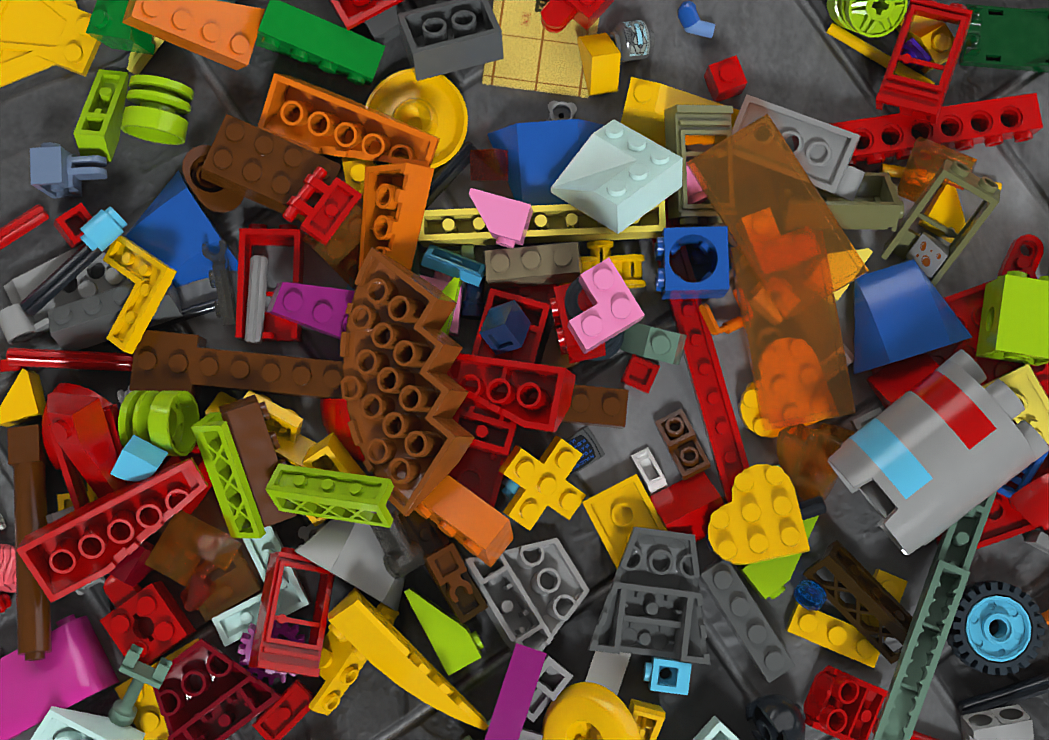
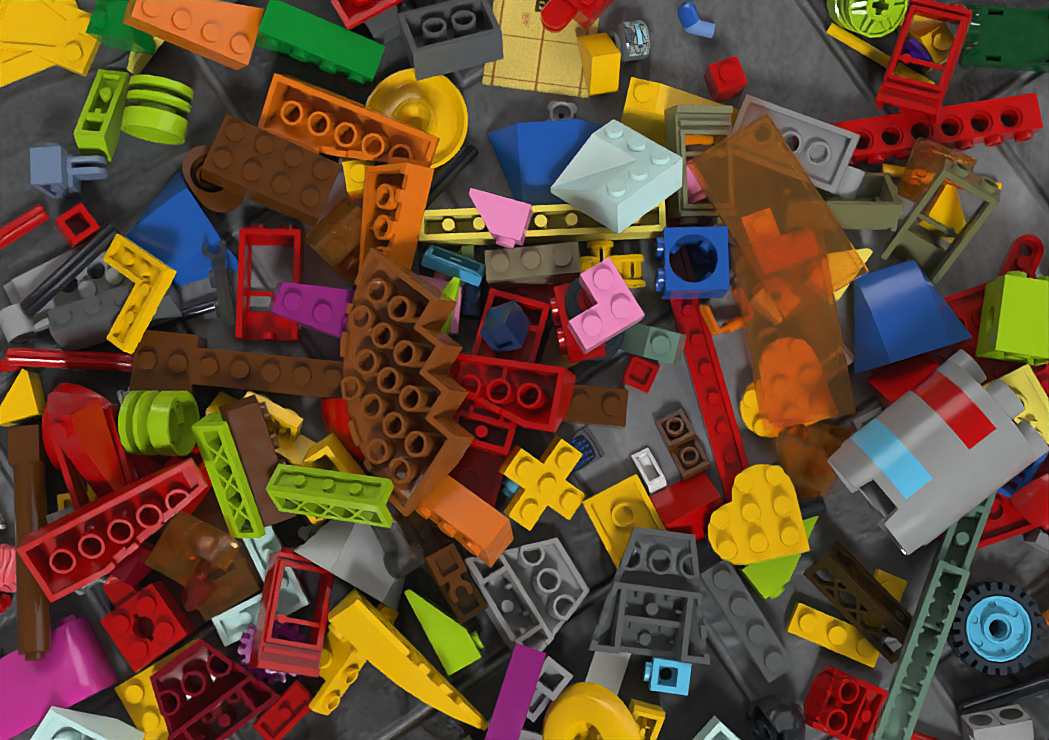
(102, 229): medium azure brick -> none
(123, 710): sand green bar -> none
(138, 460): medium azure brick -> none
(256, 299): light grey axle -> none
(330, 210): red plate -> none
(489, 165): clear red slope -> none
(810, 595): clear blue tile -> none
(928, 253): light grey slope -> none

